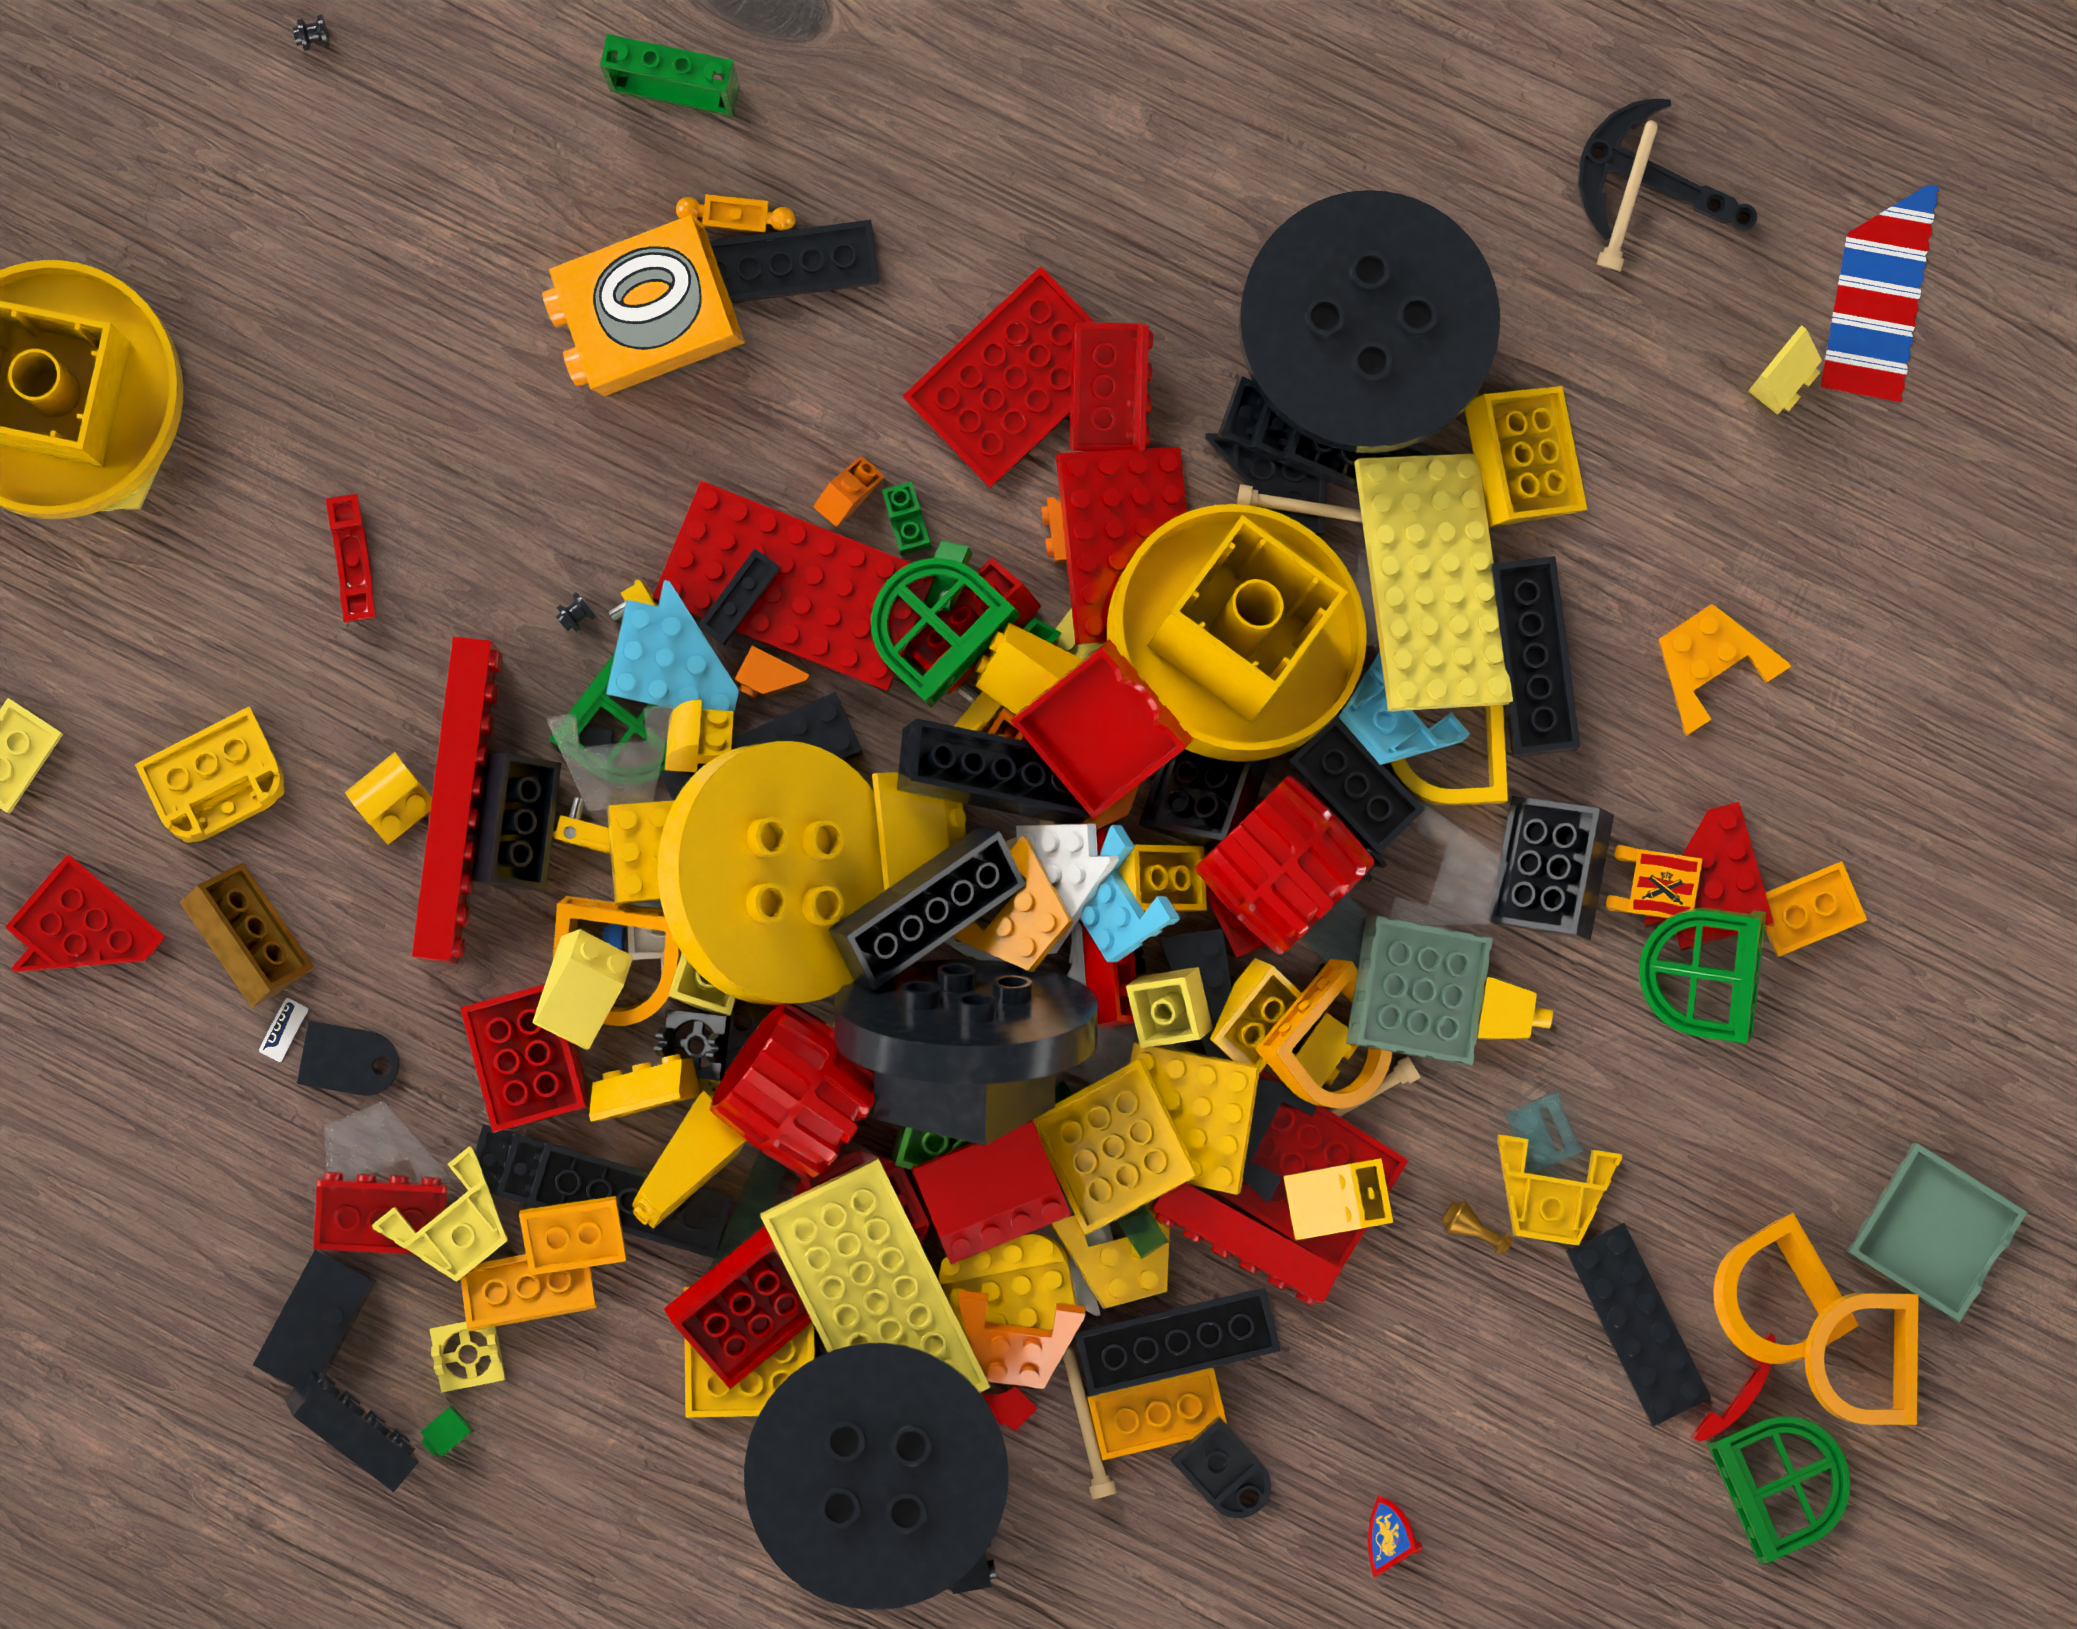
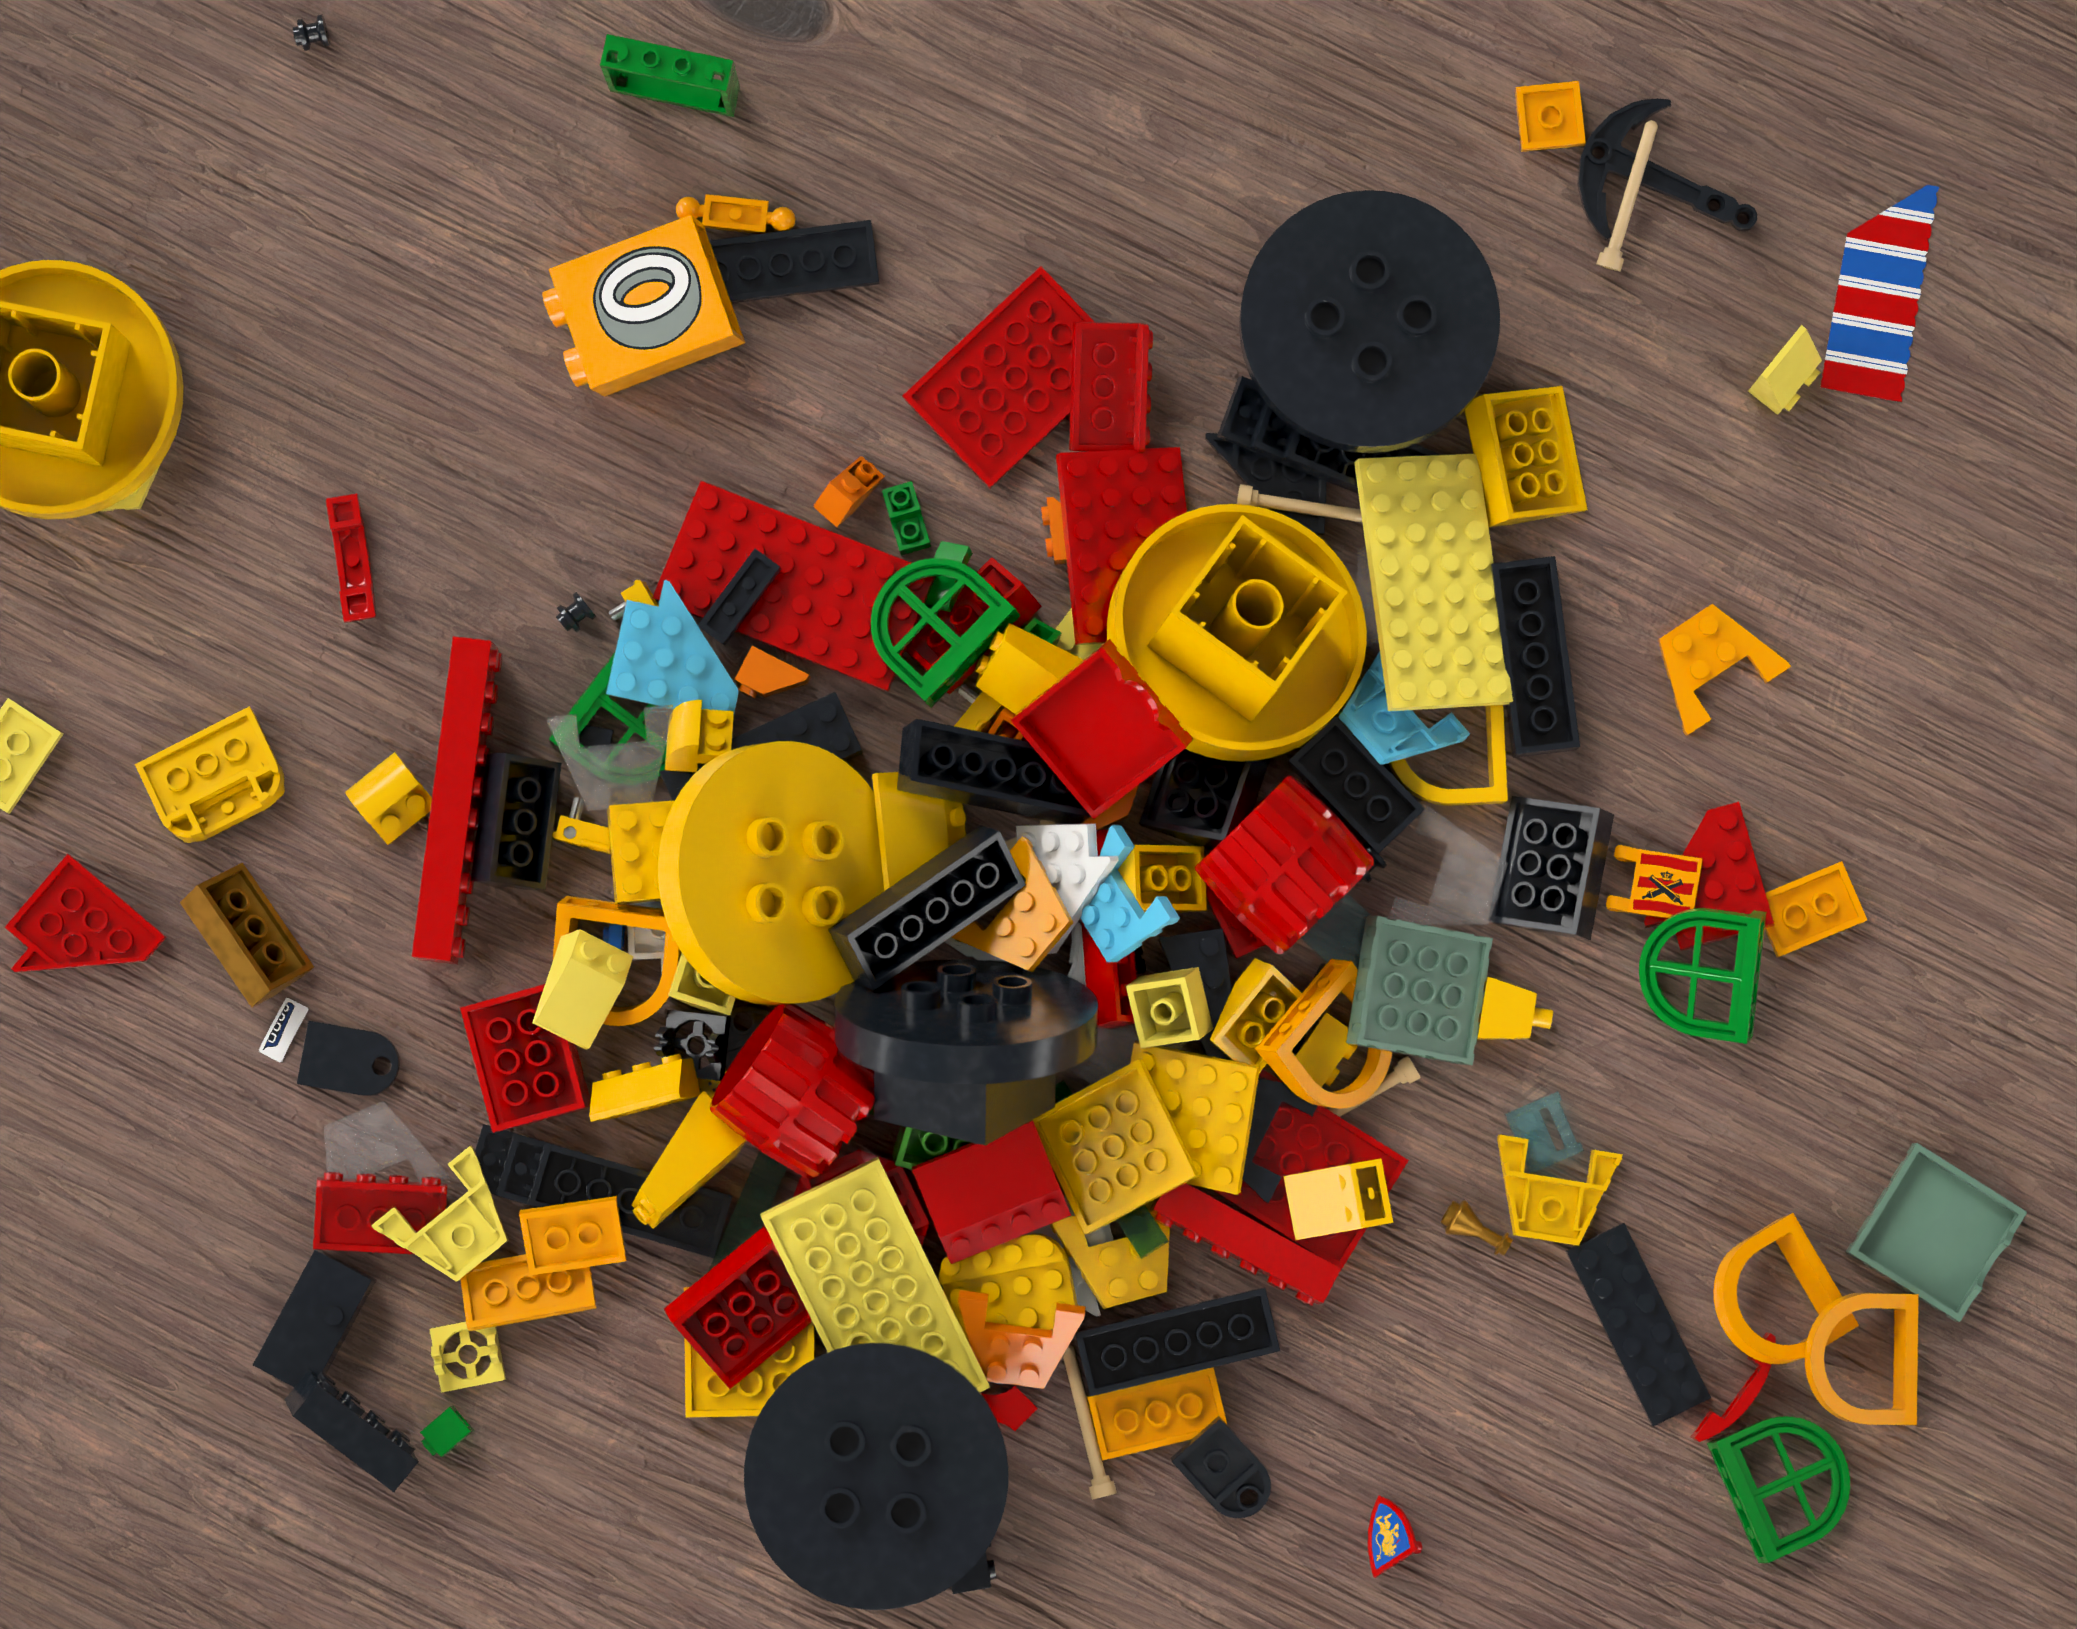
(1550, 116): none -> light orange plate

